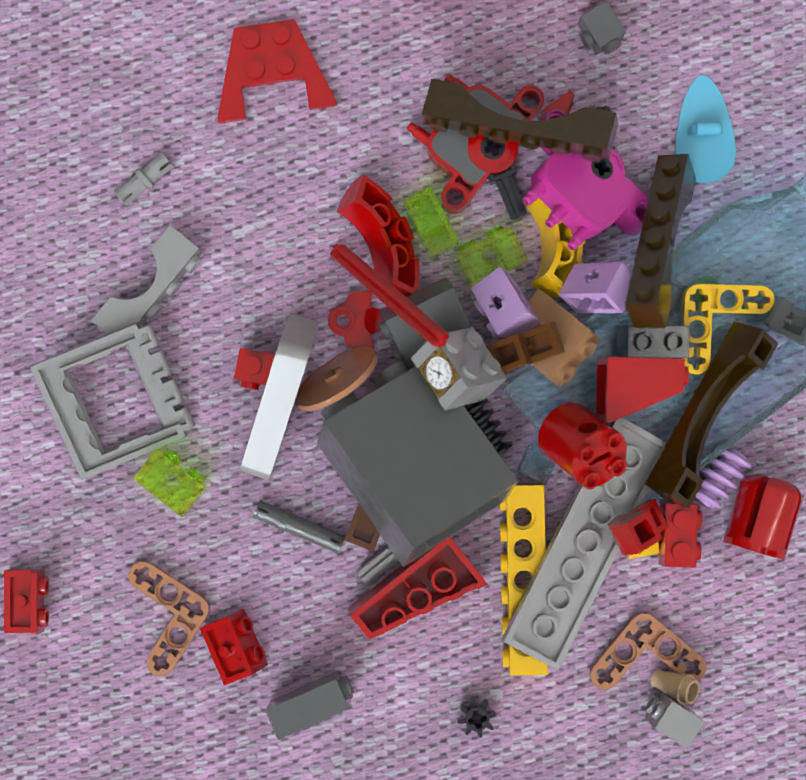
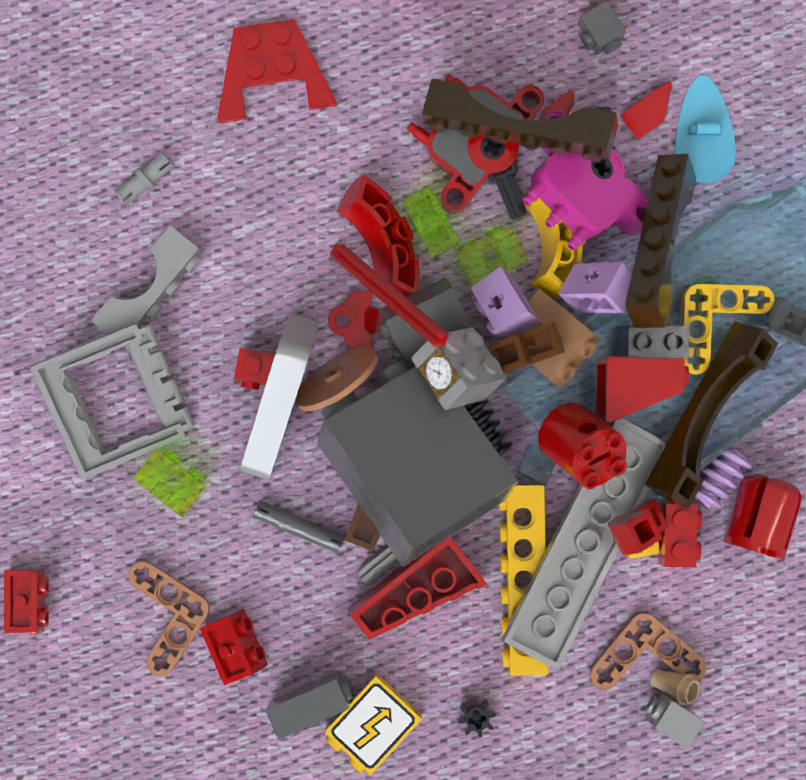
(372, 725): none -> panel
(649, 111): none -> red slope

